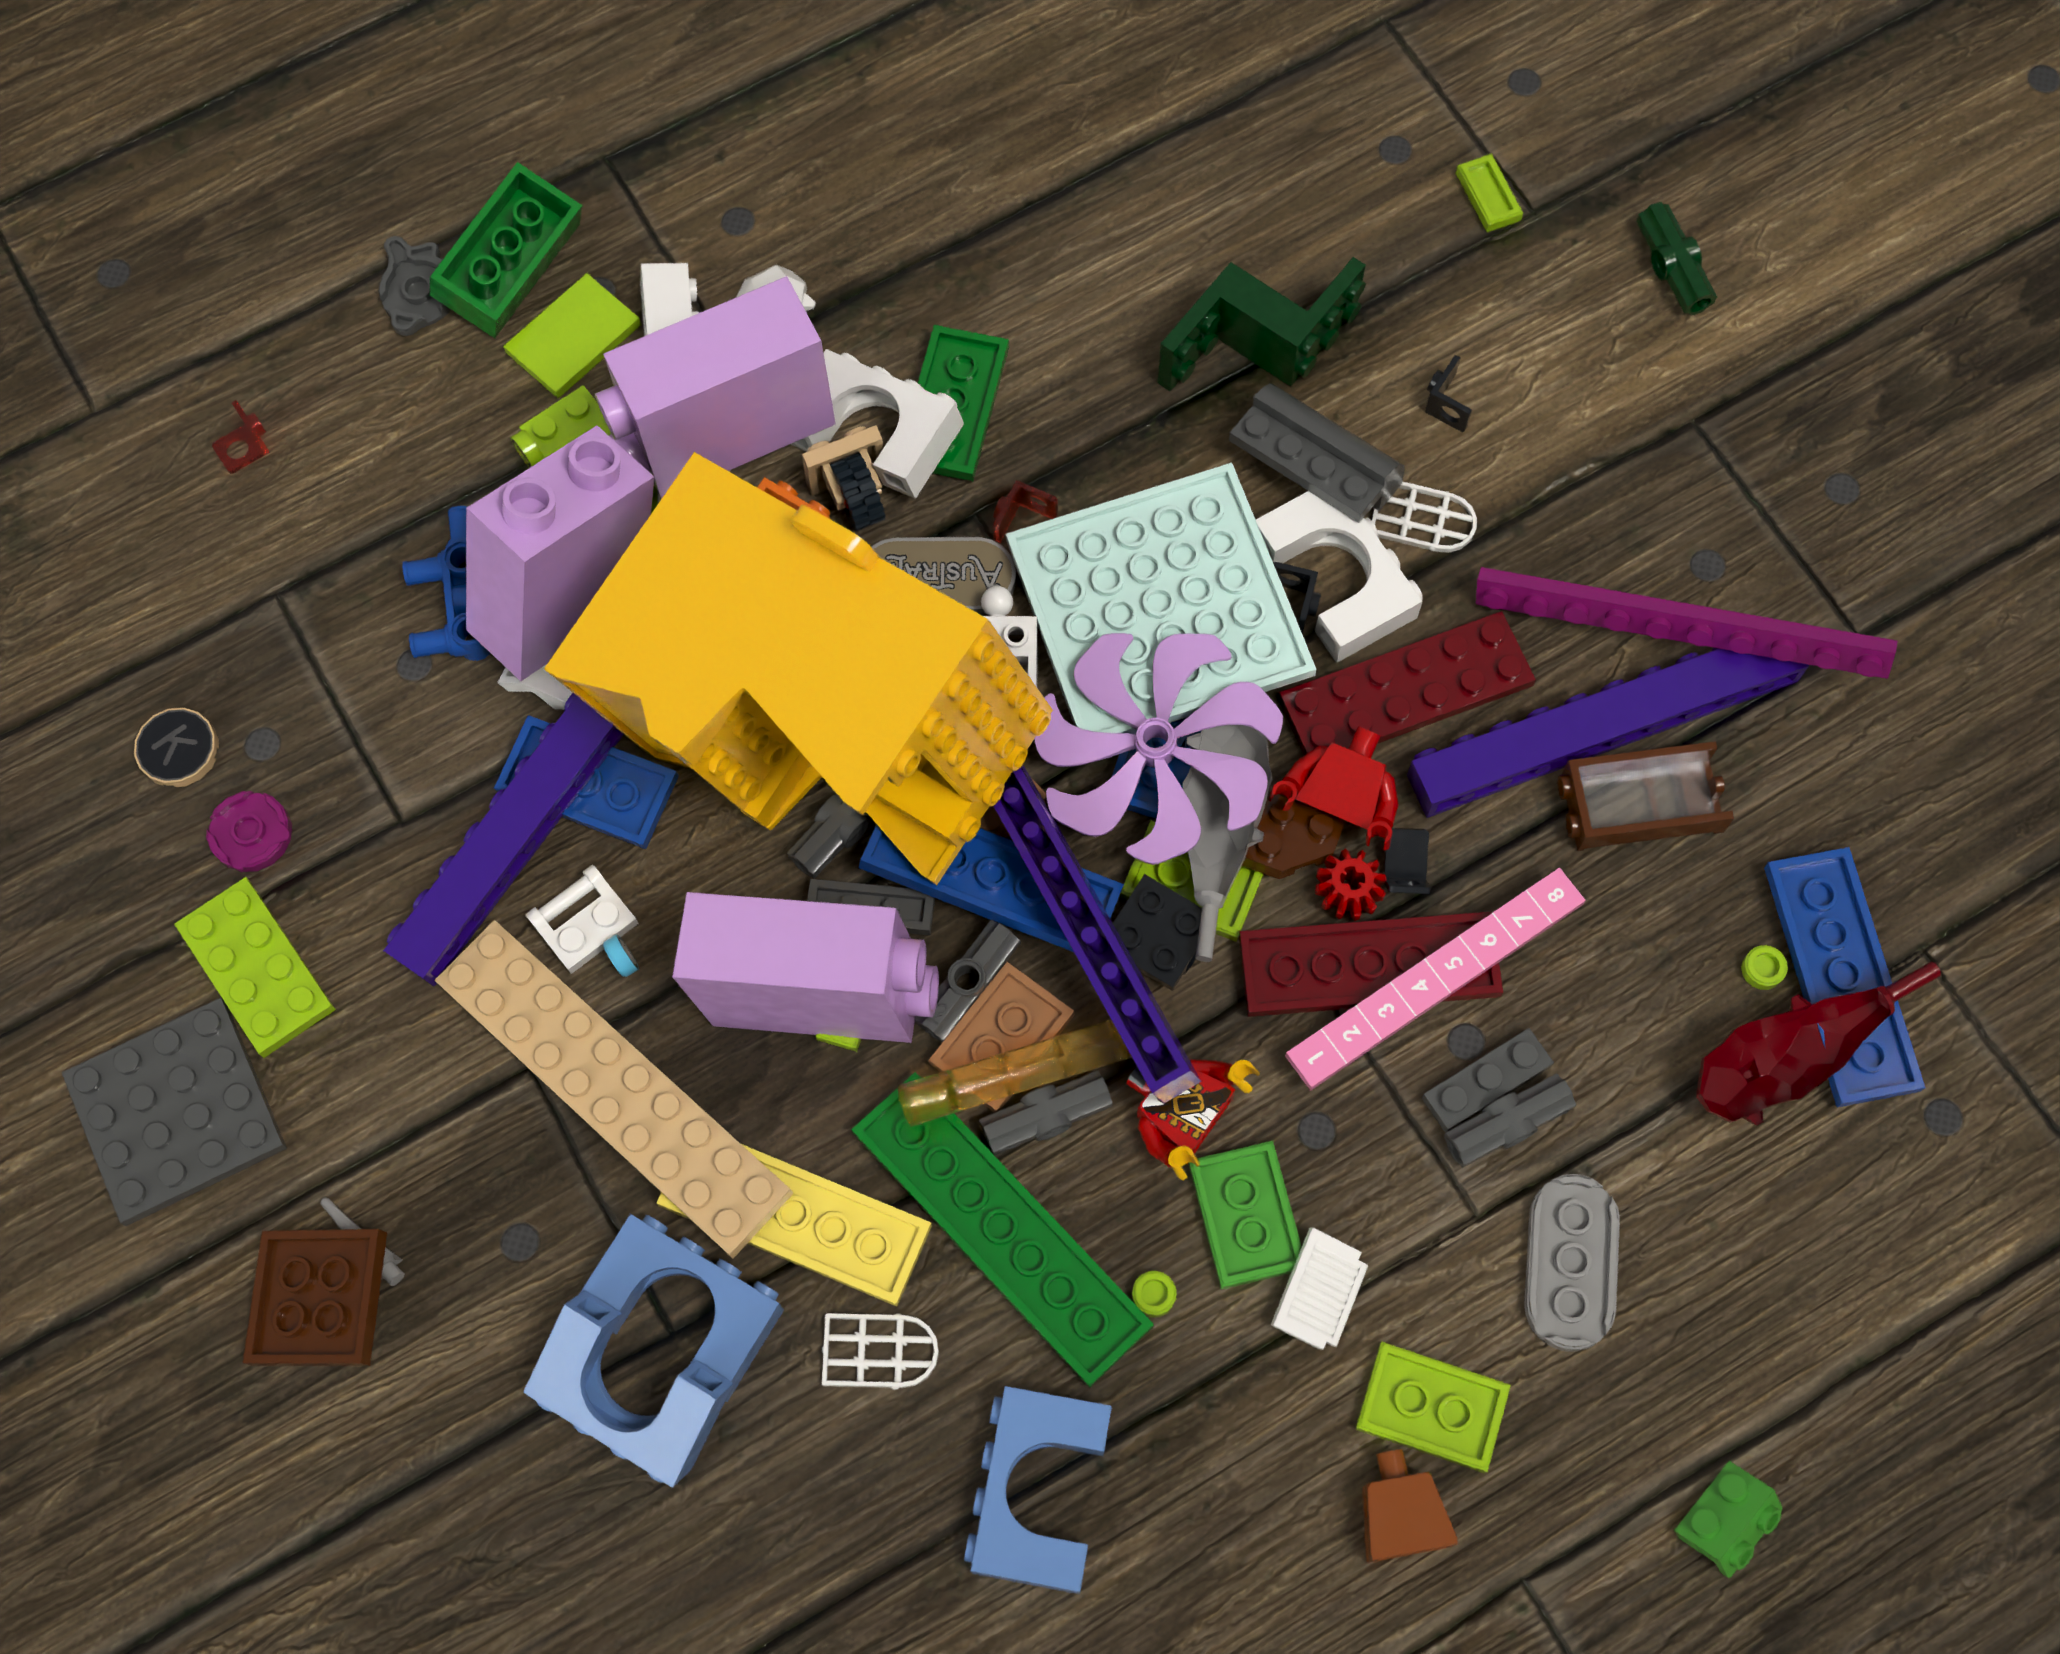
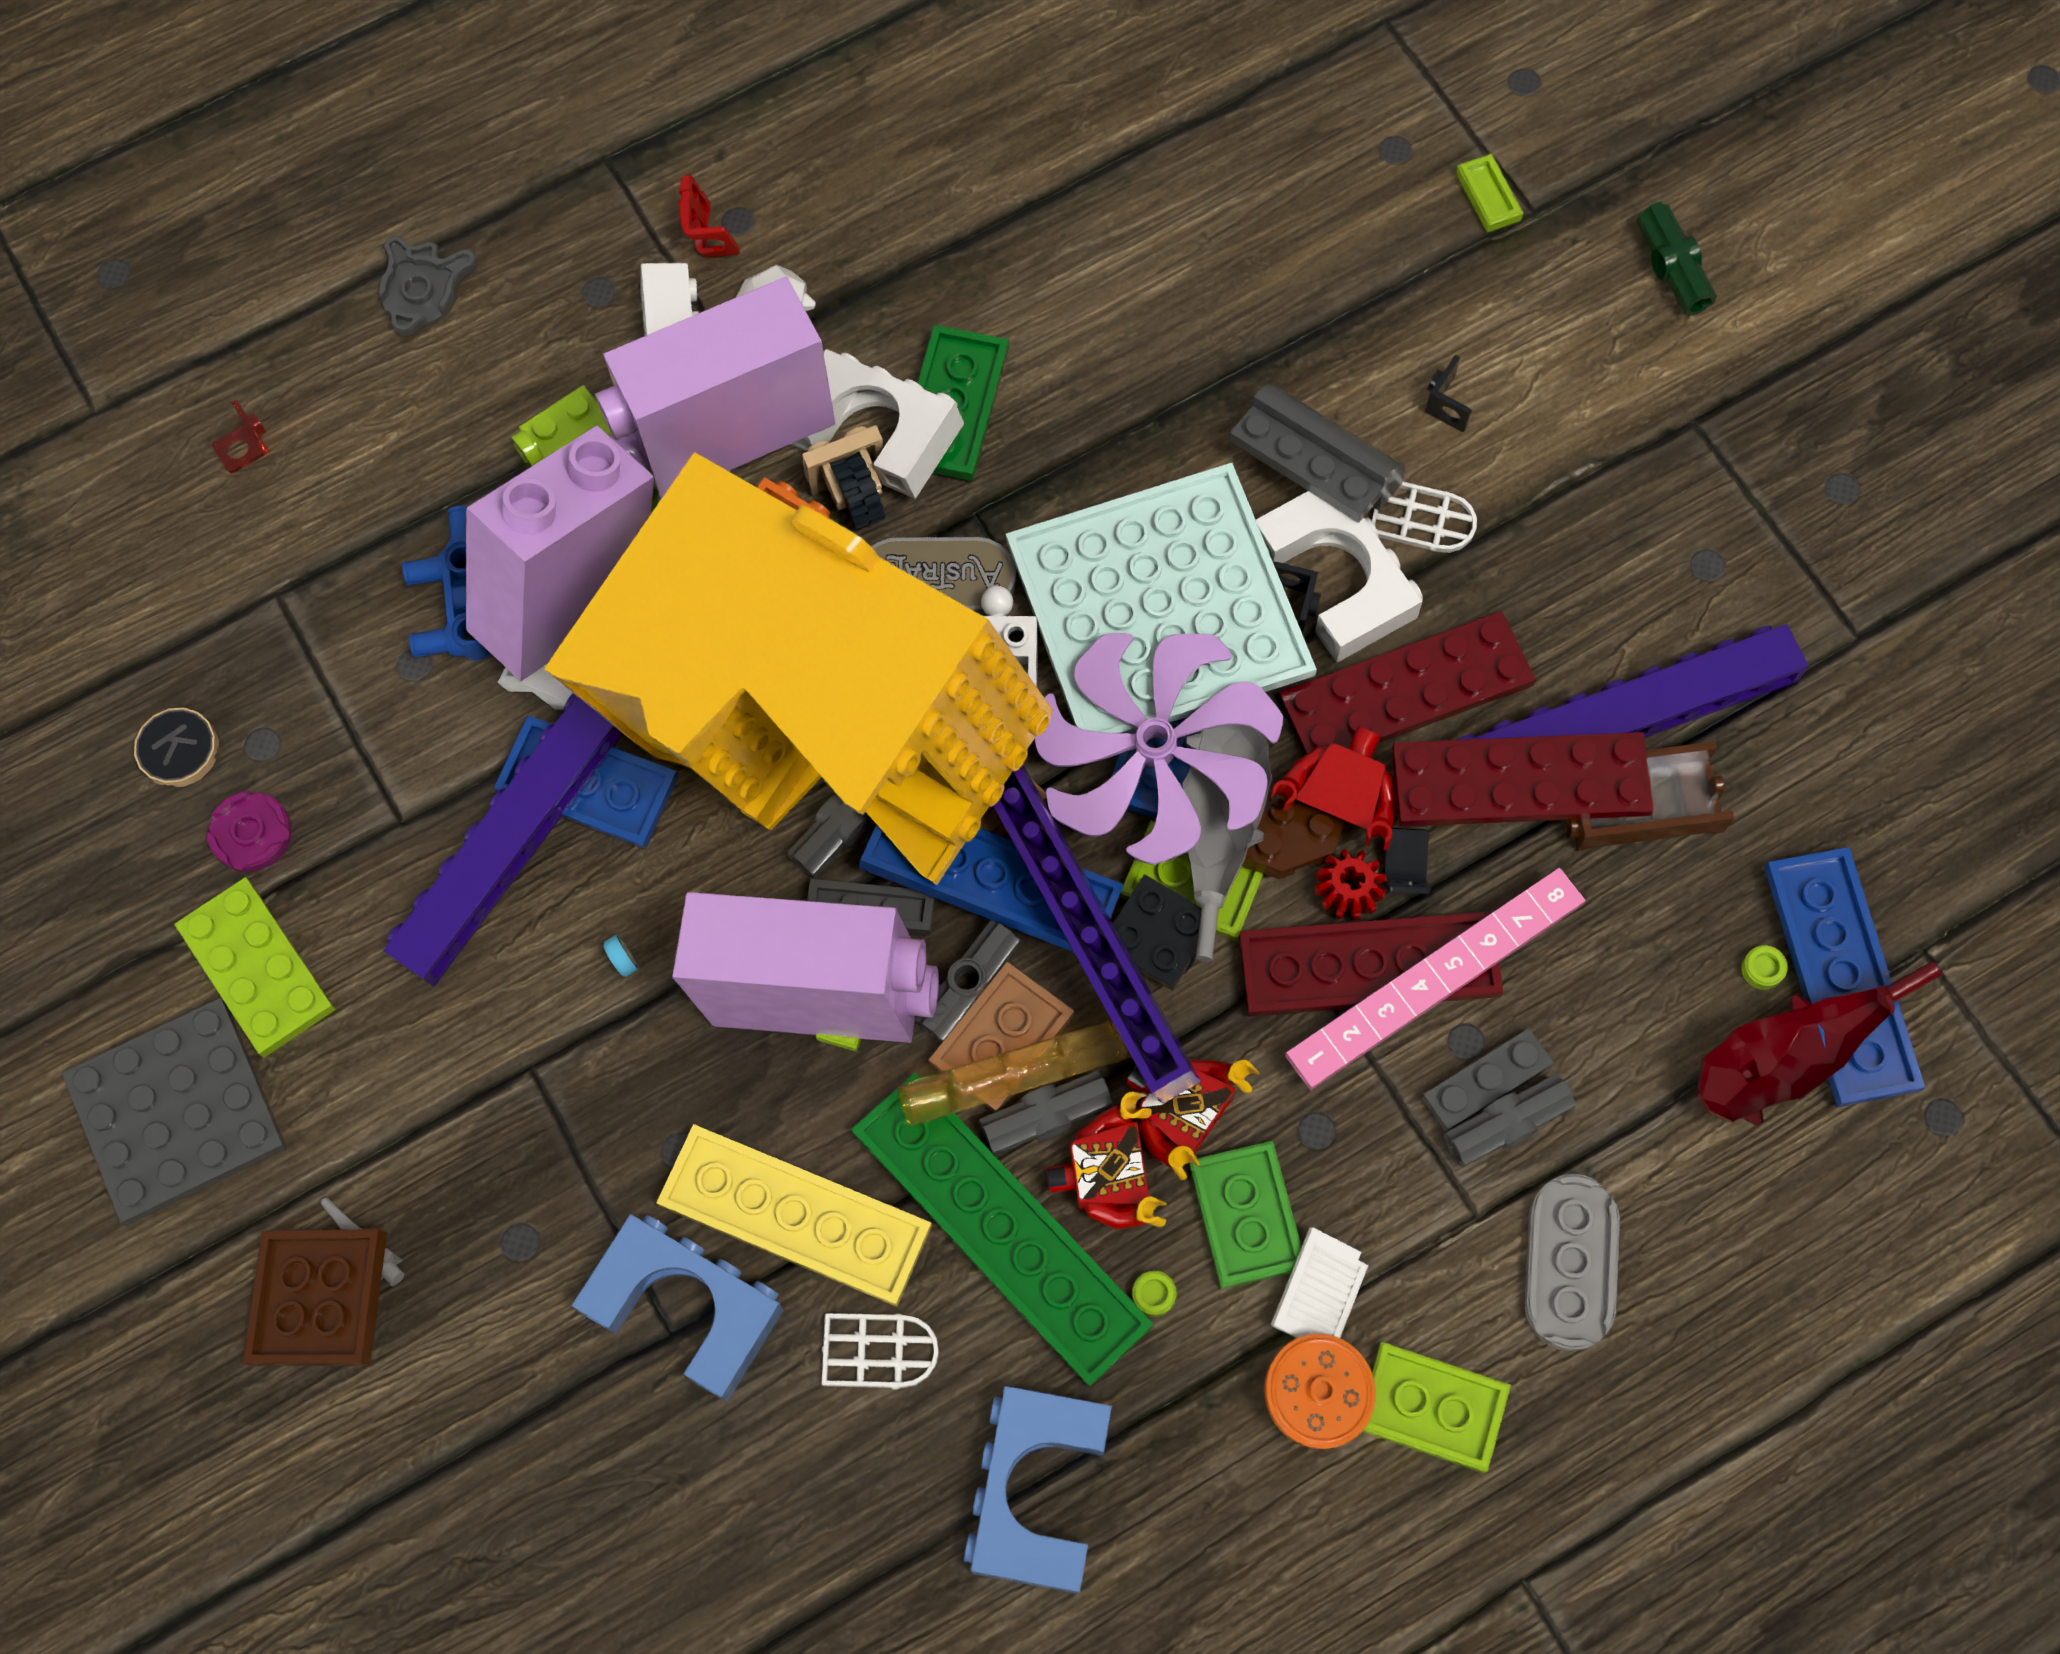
(505, 250): green brick -> none
(571, 1385): arch -> none
(572, 335): lime tile -> none
(585, 932): white plate -> none
(615, 1089): tan plate -> none
(694, 219): none -> red piece
(1020, 496): clear red bracket -> none
(1110, 1169): none -> torso
(1260, 325): dark green bracket -> none
(1319, 1391): none -> orange shield
(1403, 1512): dark orange torso -> none
(1521, 779): none -> dark red plate
(1686, 623): magenta plate -> none
(1731, 1518): bright green bracket -> none

